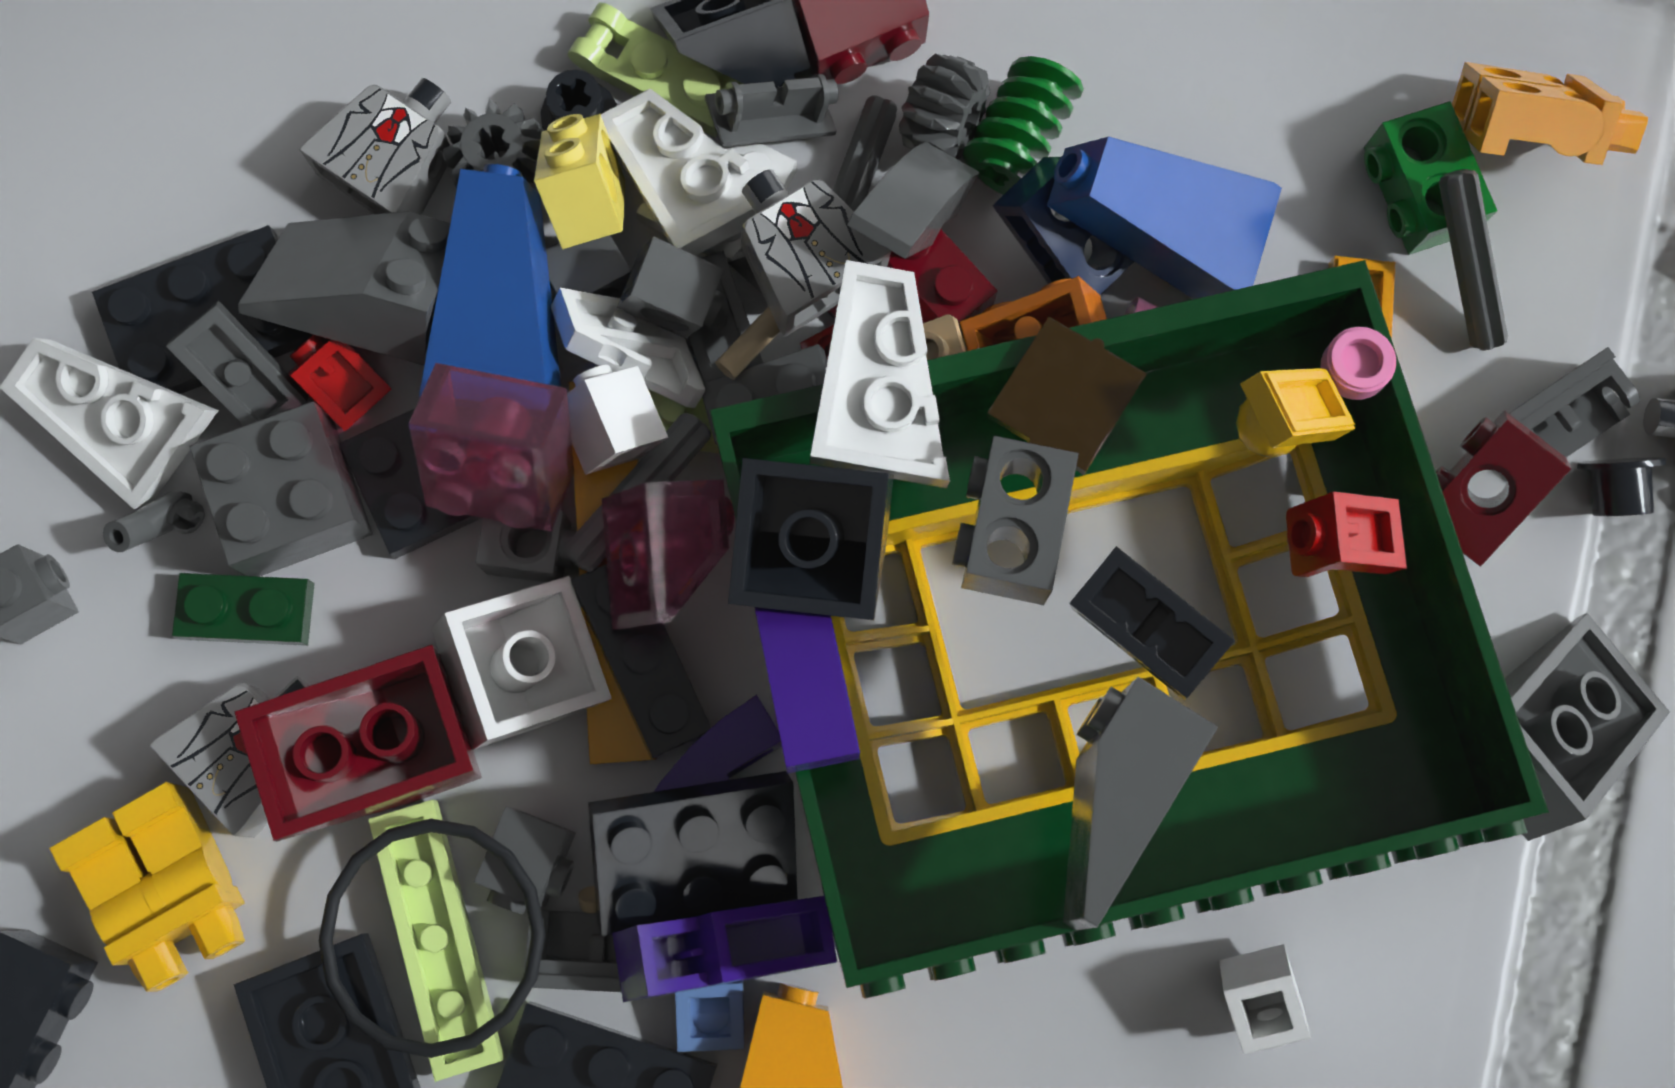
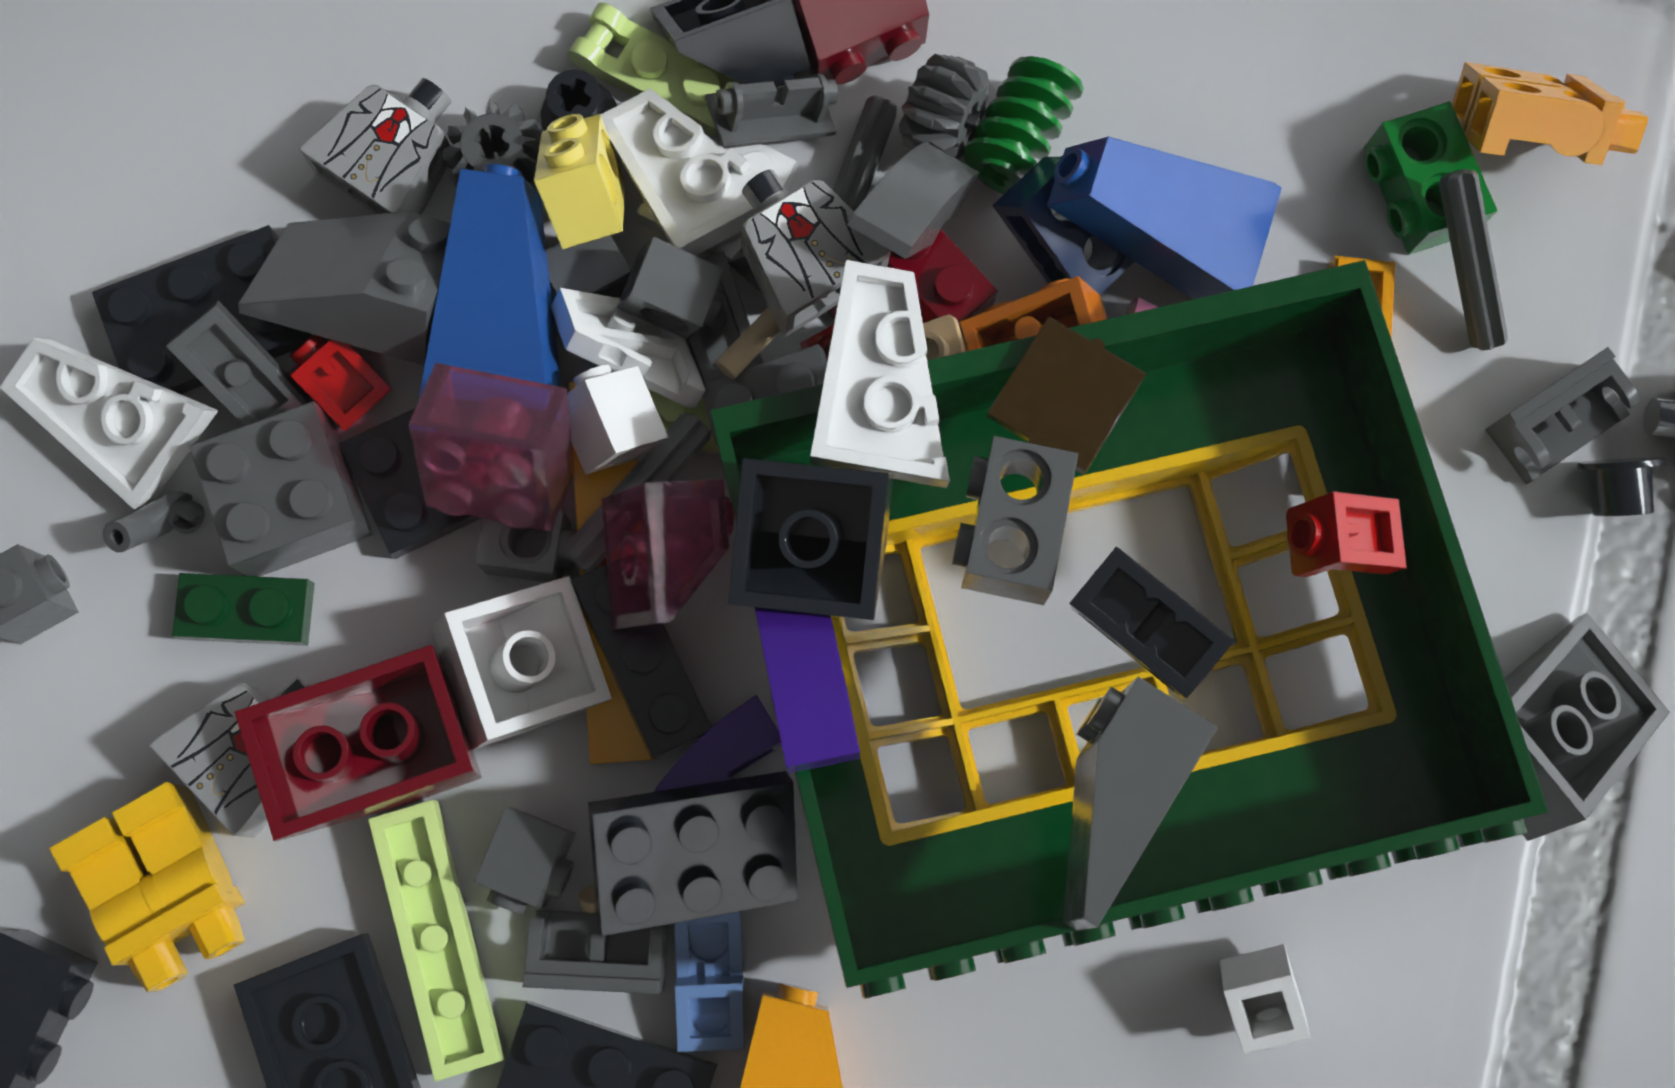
(329, 921): black piece -> none
(723, 947): dark purple slope -> none
(1291, 410): yellow tile -> none
(1359, 362): bright pink tile -> none
(1530, 473): dark red brick -> none

